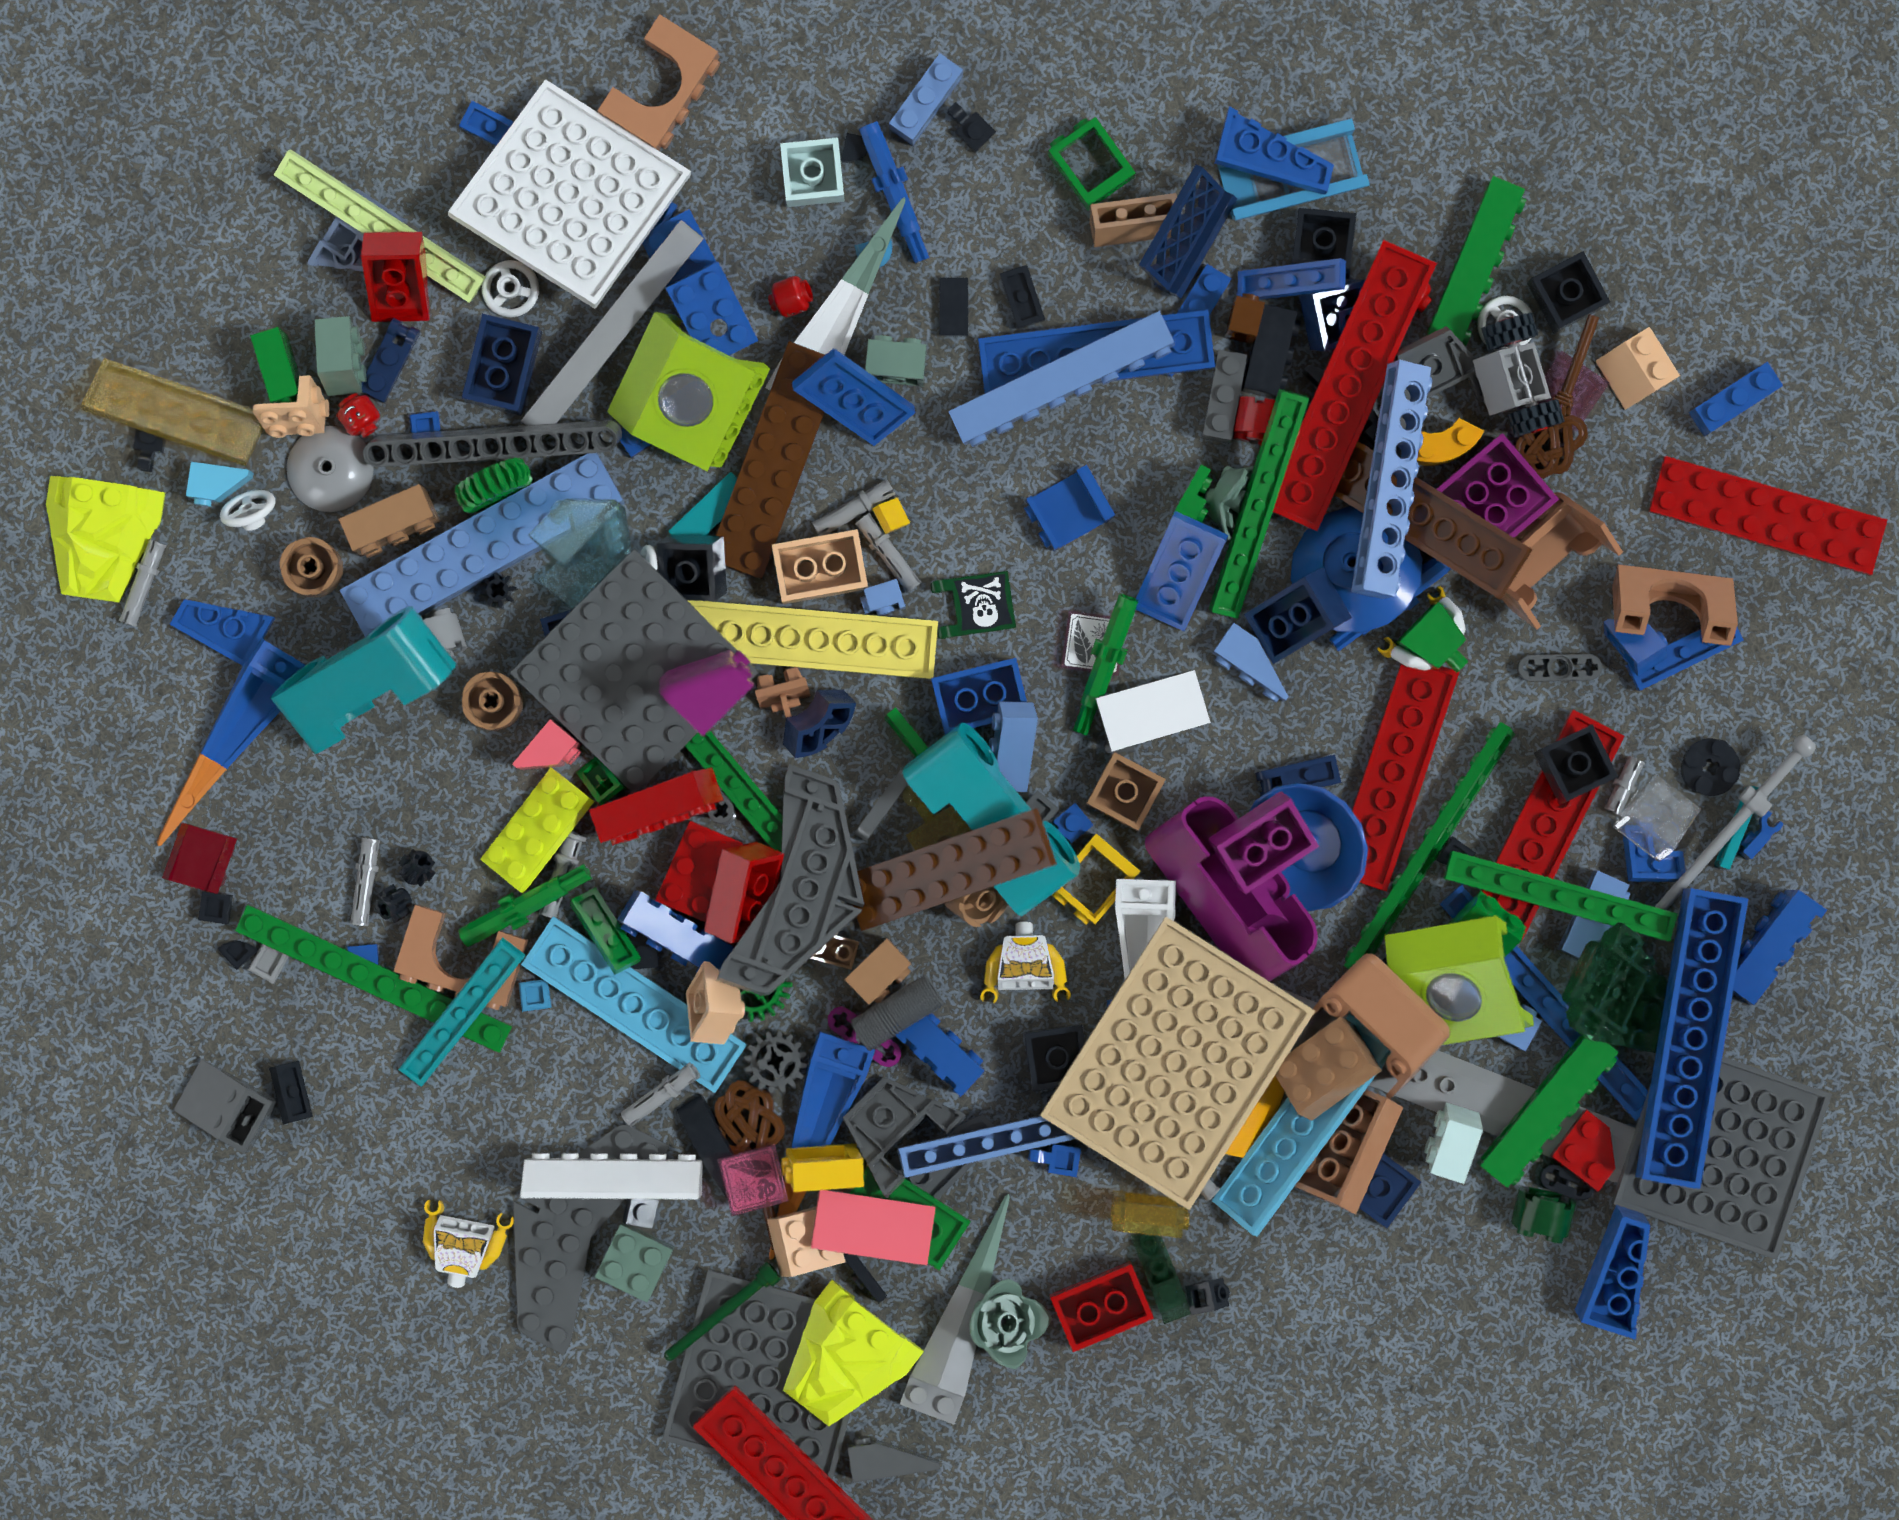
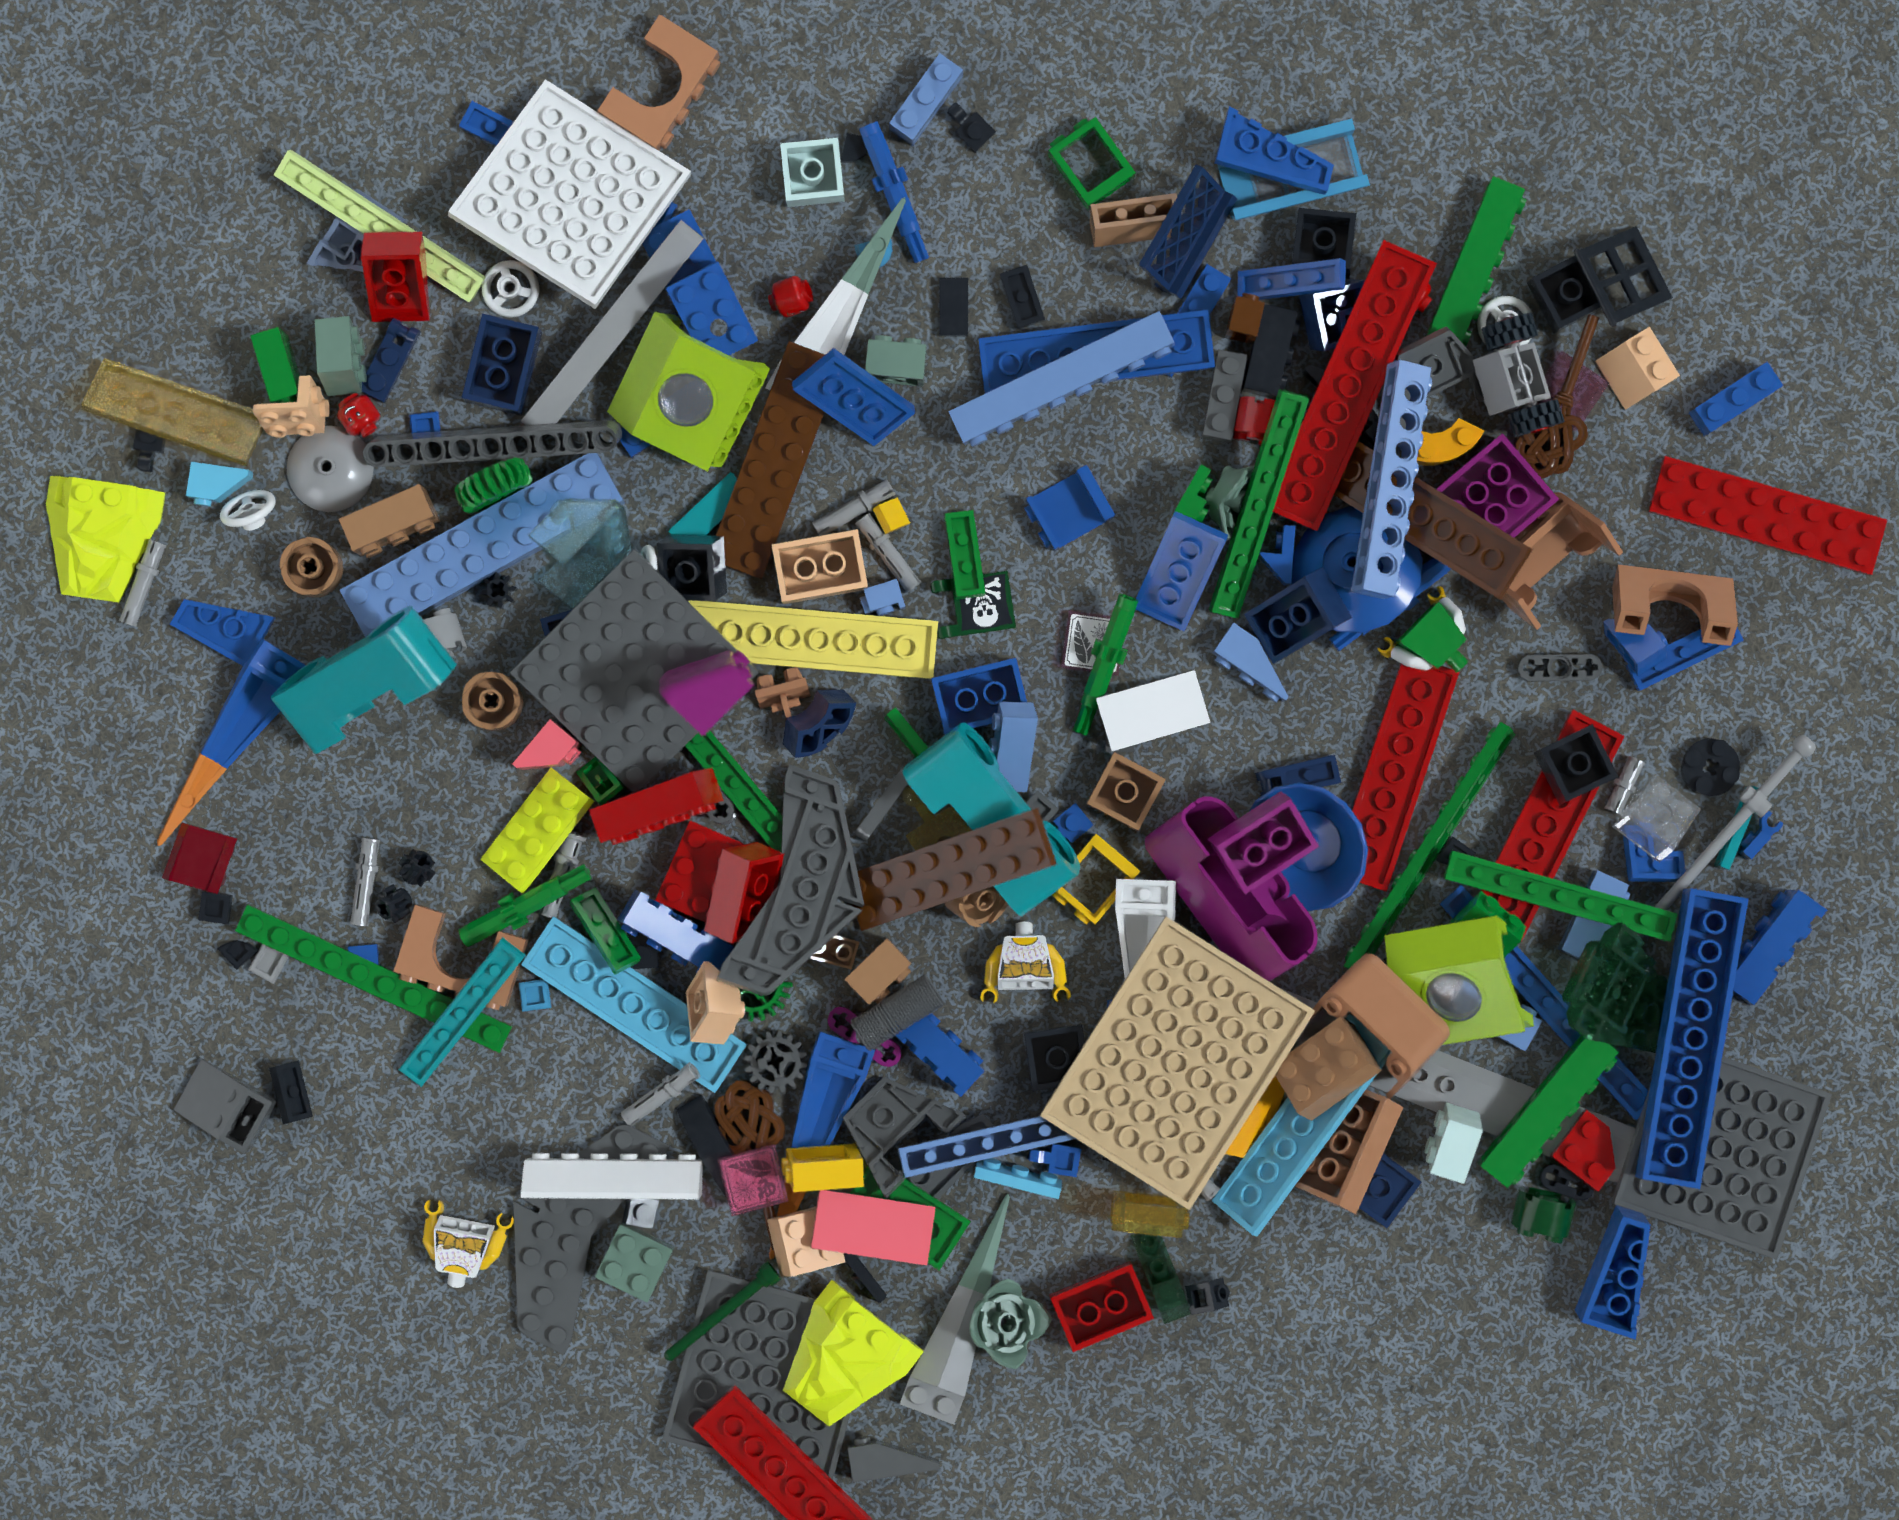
(964, 554): none -> green plate
(1018, 1177): none -> medium azure plate
(1281, 563): none -> blue slope
(1622, 275): none -> black window

